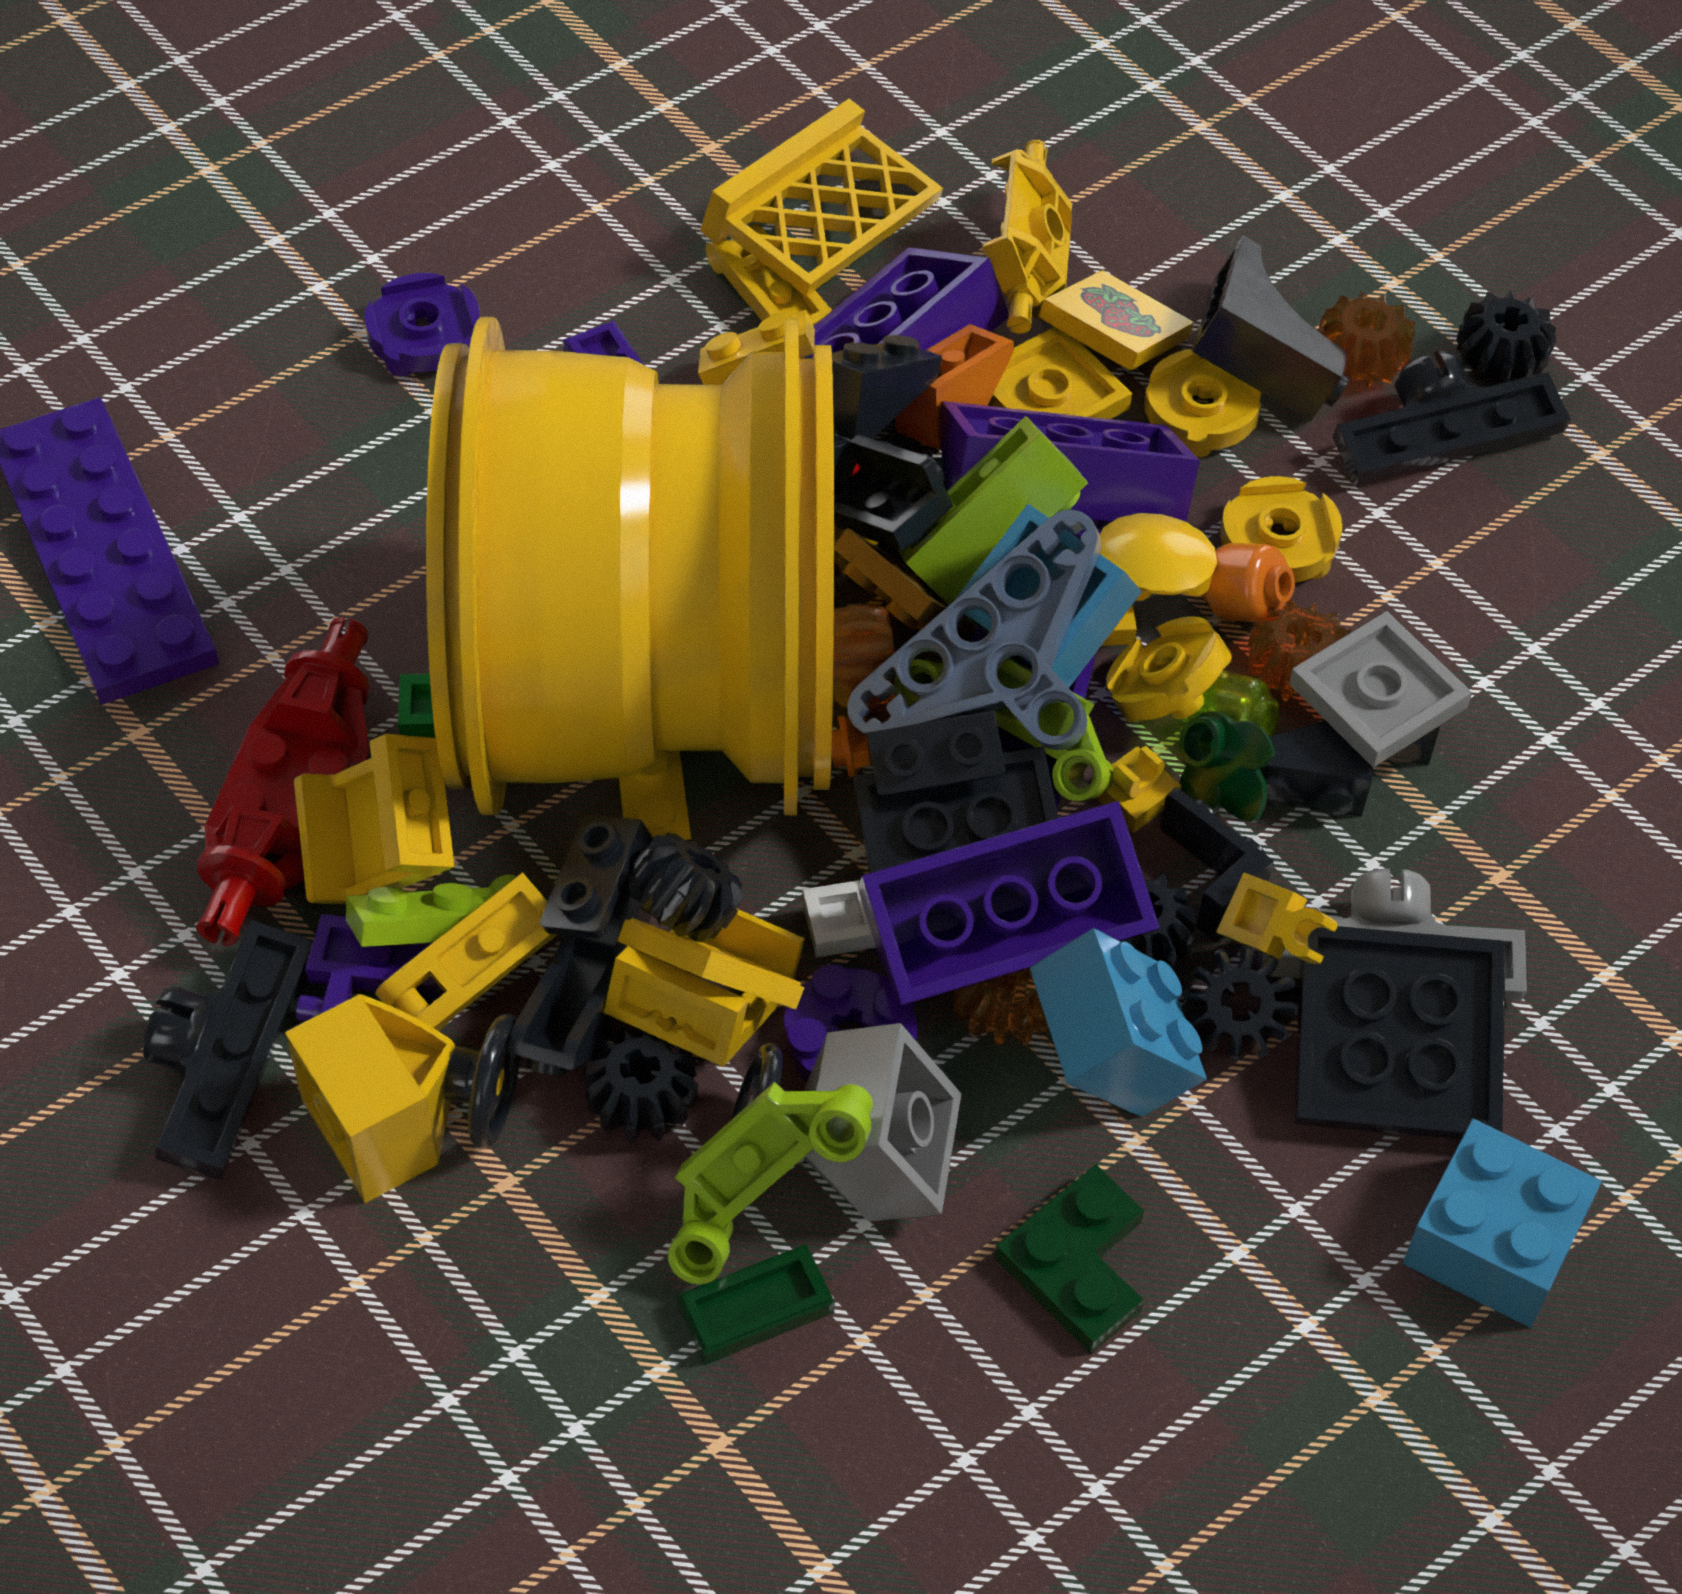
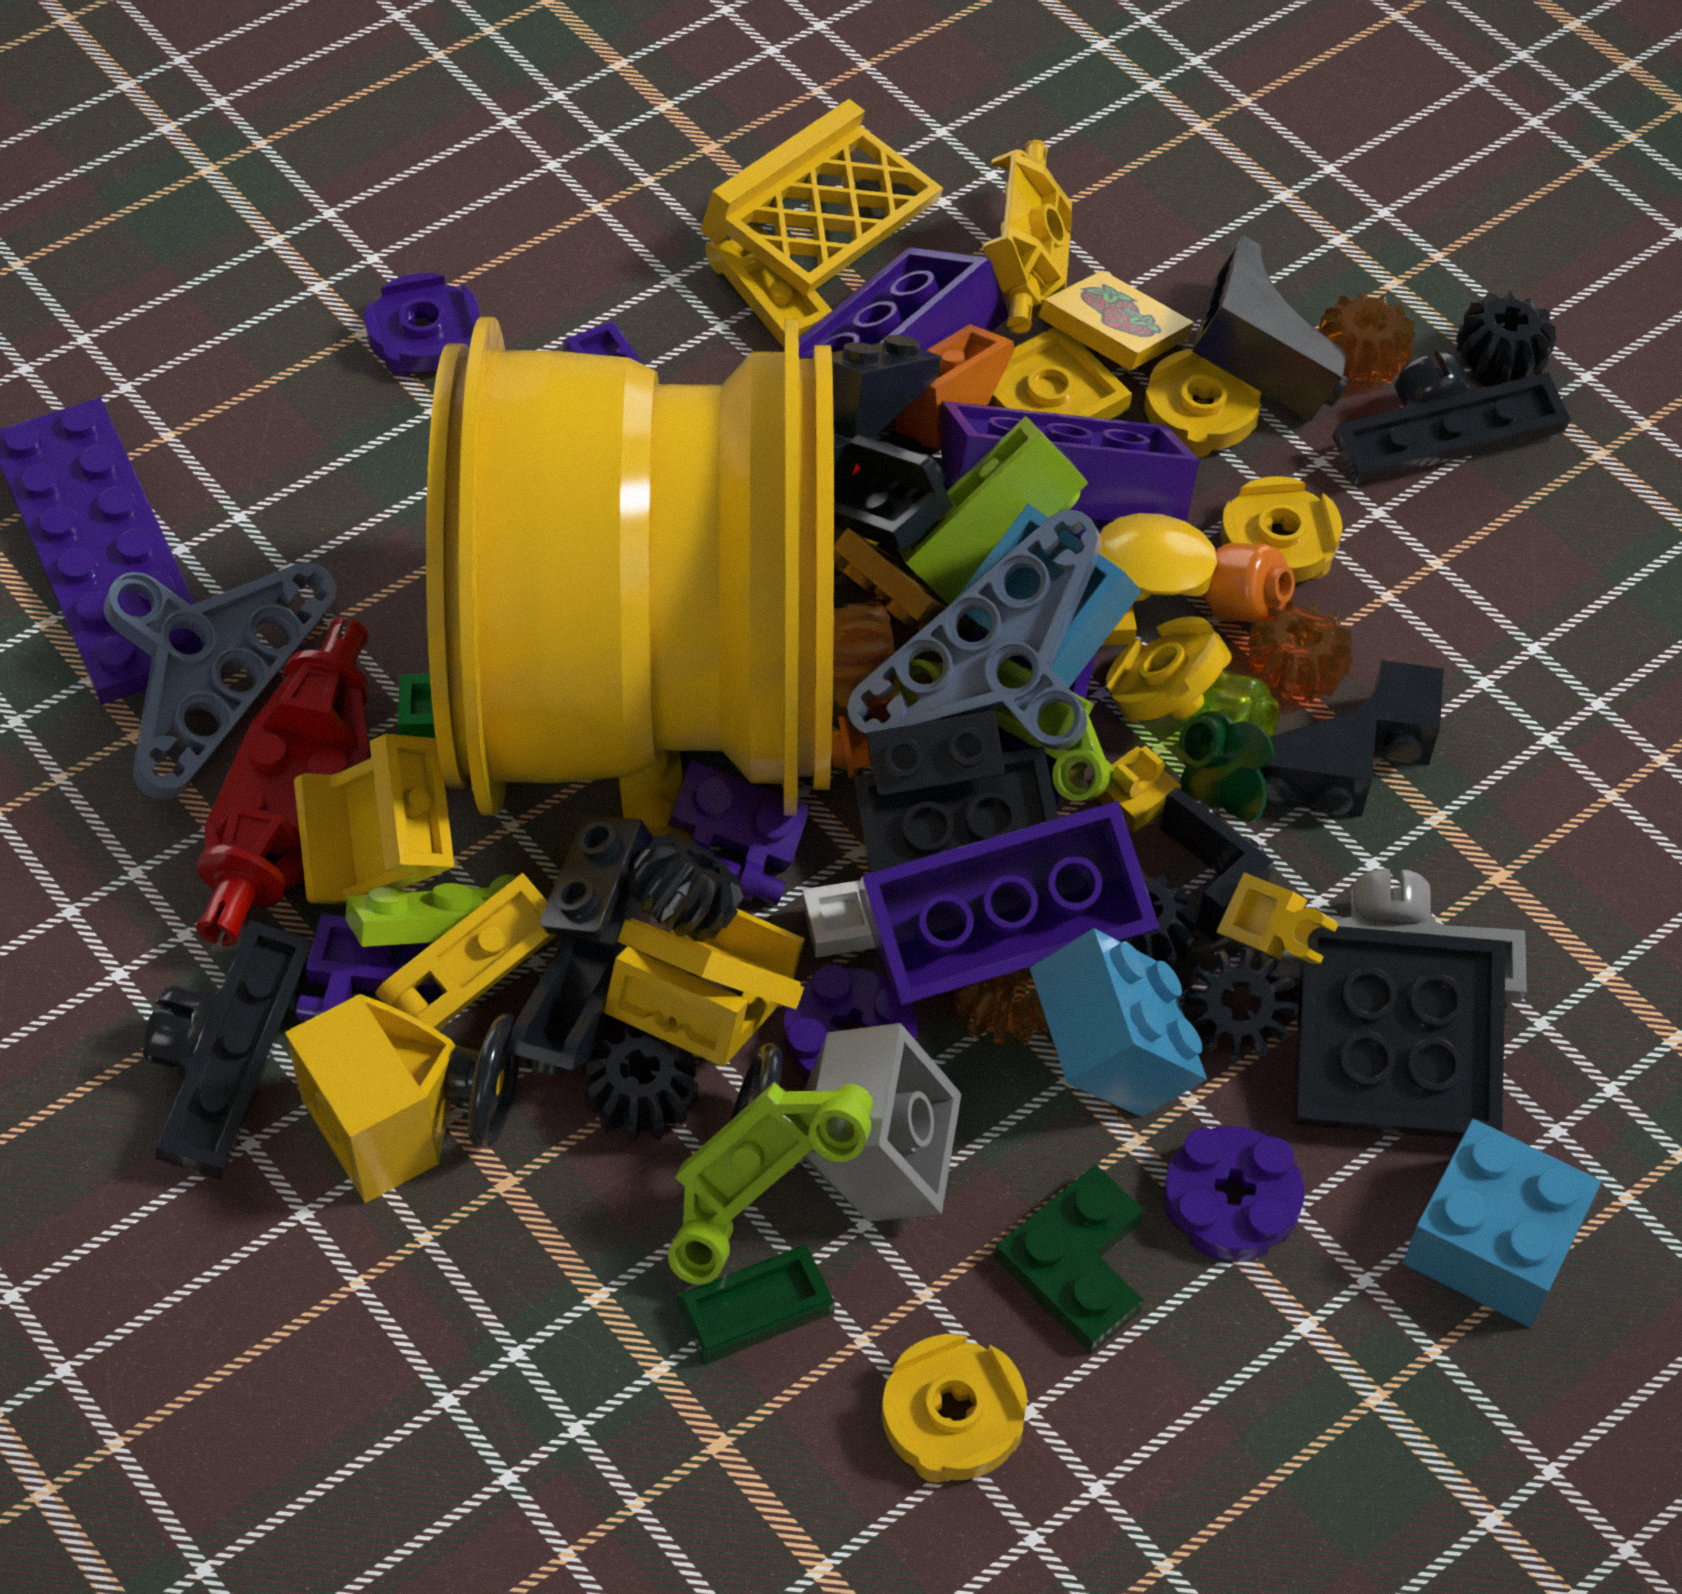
(194, 681): none -> sand blue beam
(729, 350): yellow plate -> none
(742, 819): none -> dark purple plate
(945, 1447): none -> yellow plate
(1241, 1156): none -> dark purple plate
(1380, 688): light grey plate -> none

